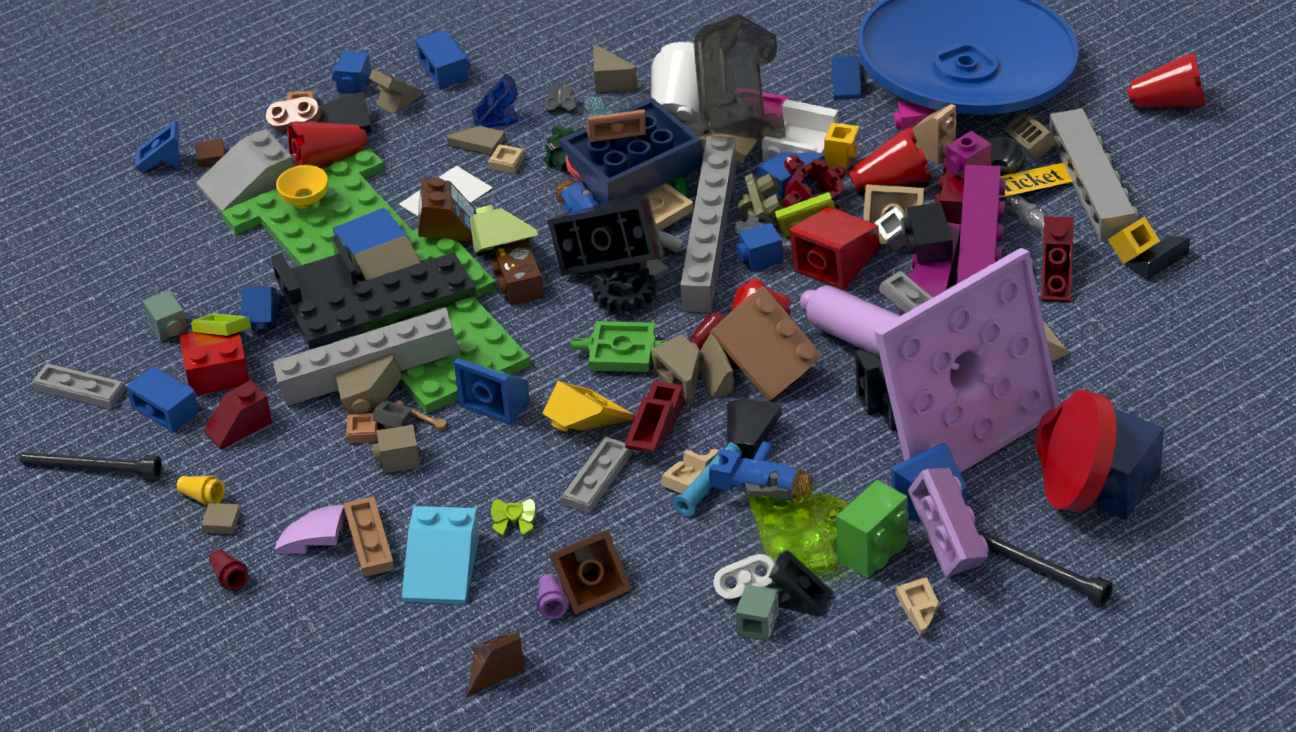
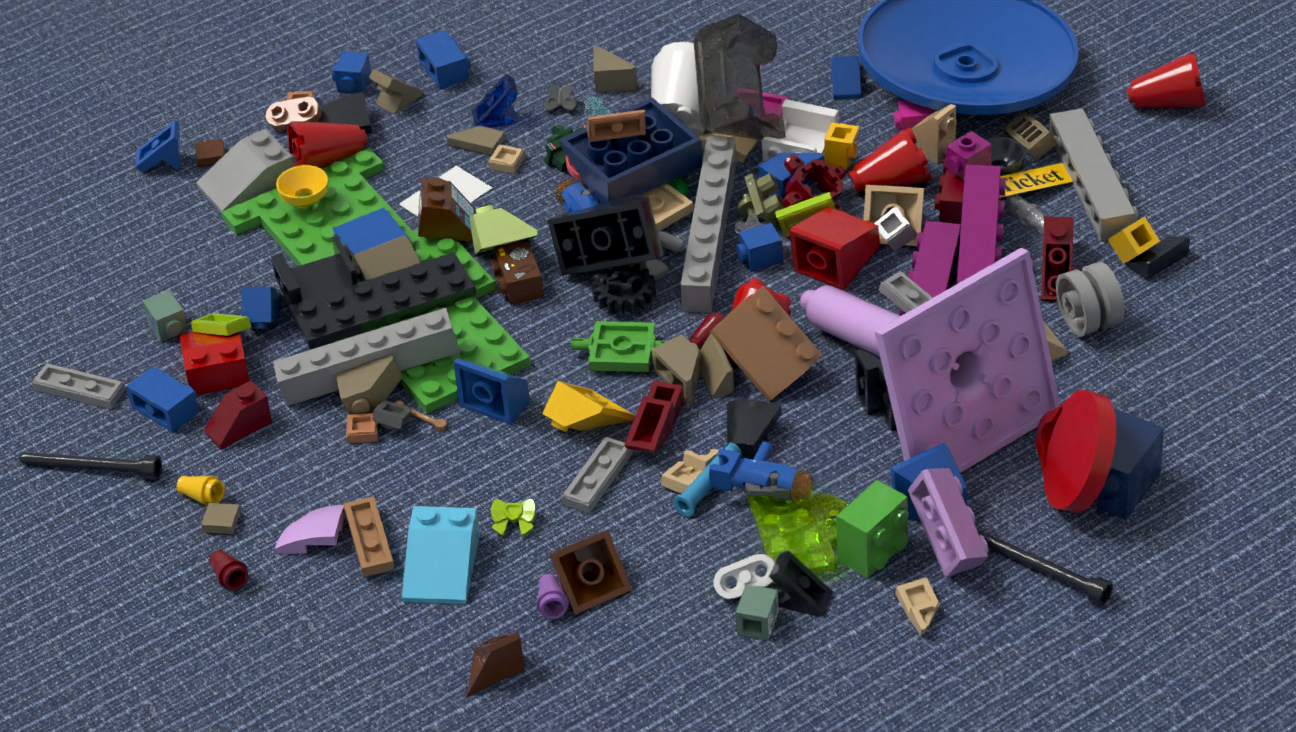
(396, 449): dark tan brick -> none
(928, 233): black brick -> none
(1090, 299): none -> light grey wheel

